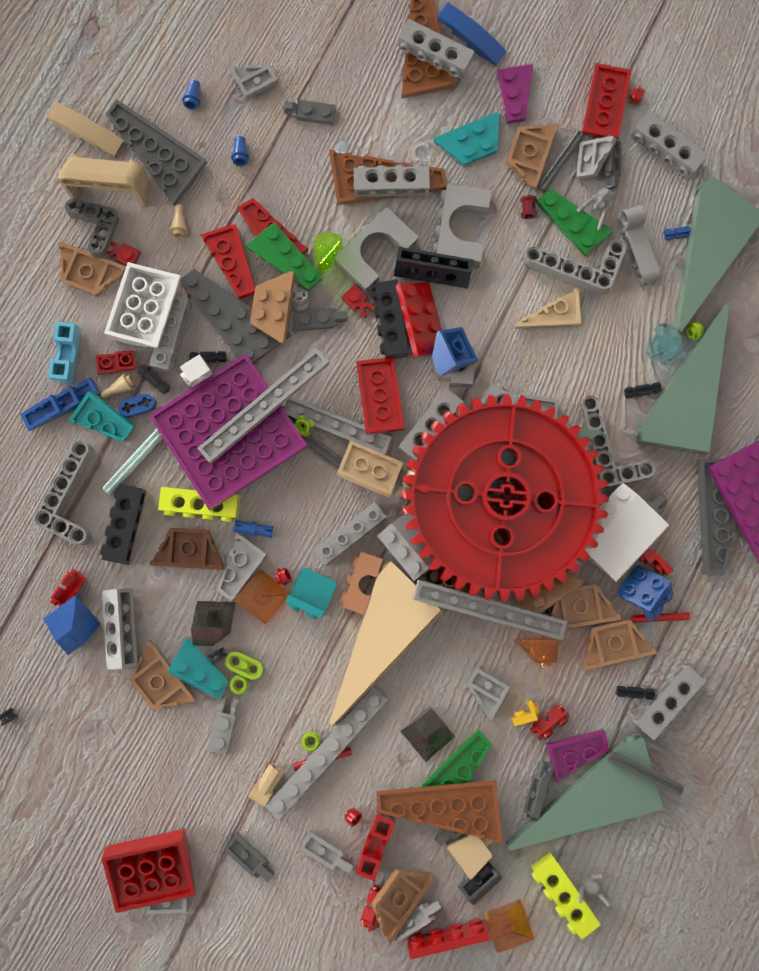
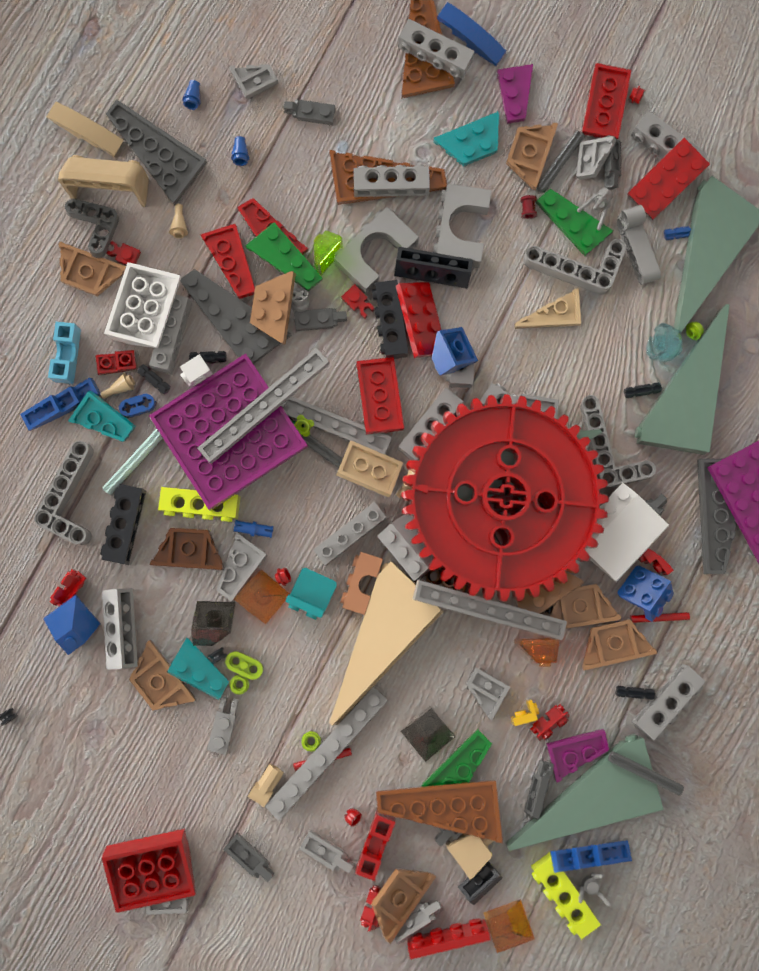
(591, 856): none -> blue slope
(668, 178): none -> red plate

